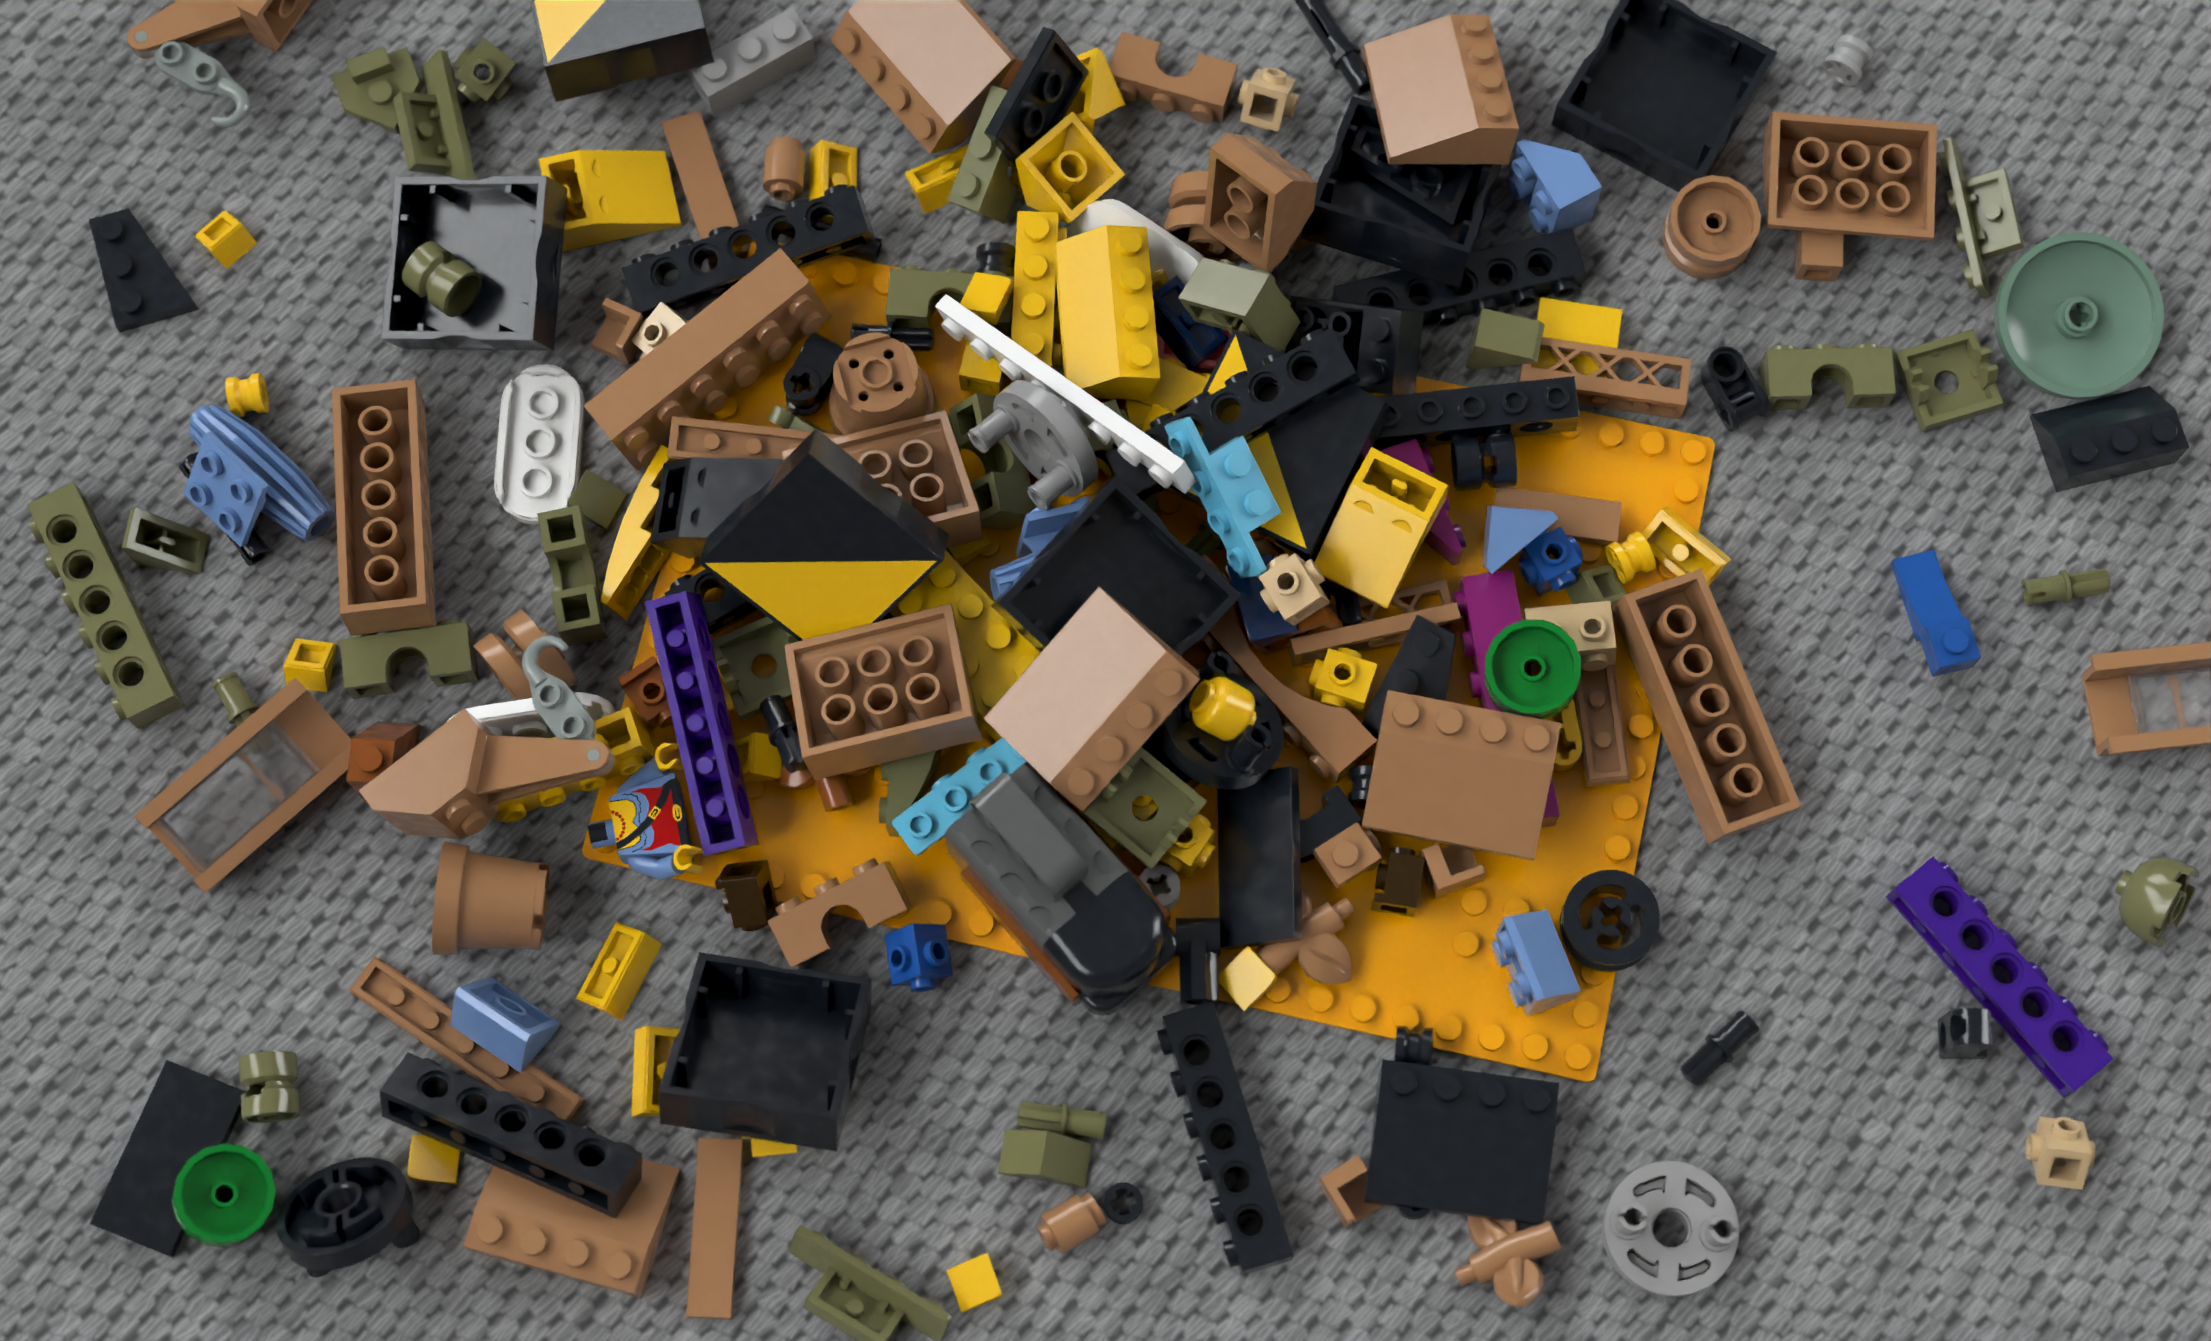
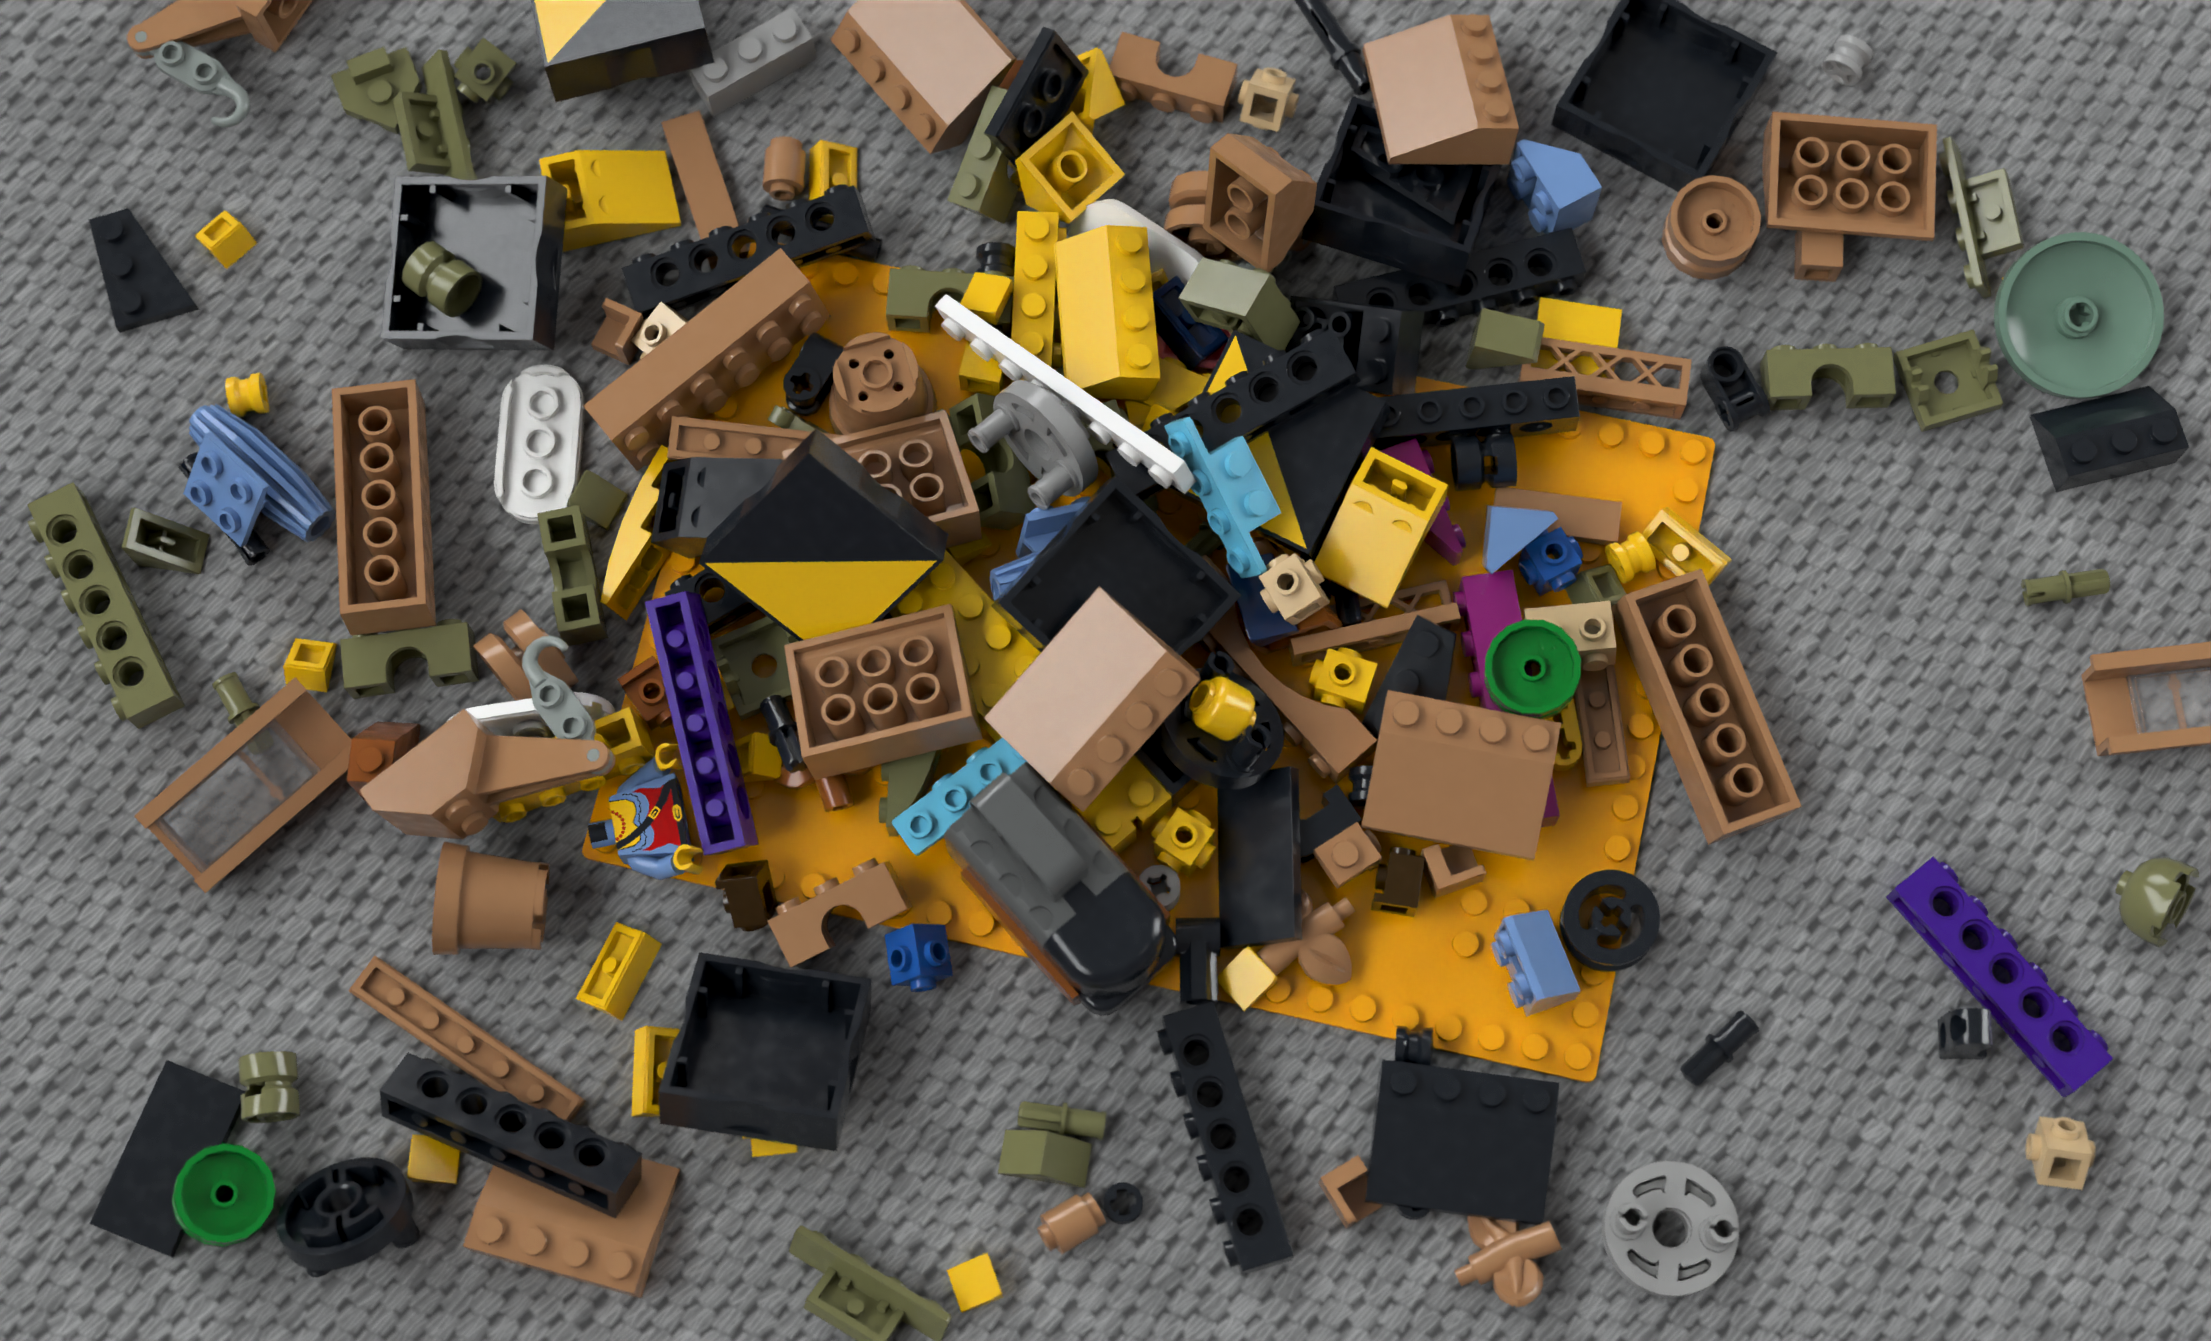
(501, 1021): medium blue slope -> none
(715, 1228): medium nougat tile -> none
(916, 338): black axle -> none
(935, 179): yellow slope -> none
(1175, 808): olive piece -> none
(1934, 614): blue slope -> none

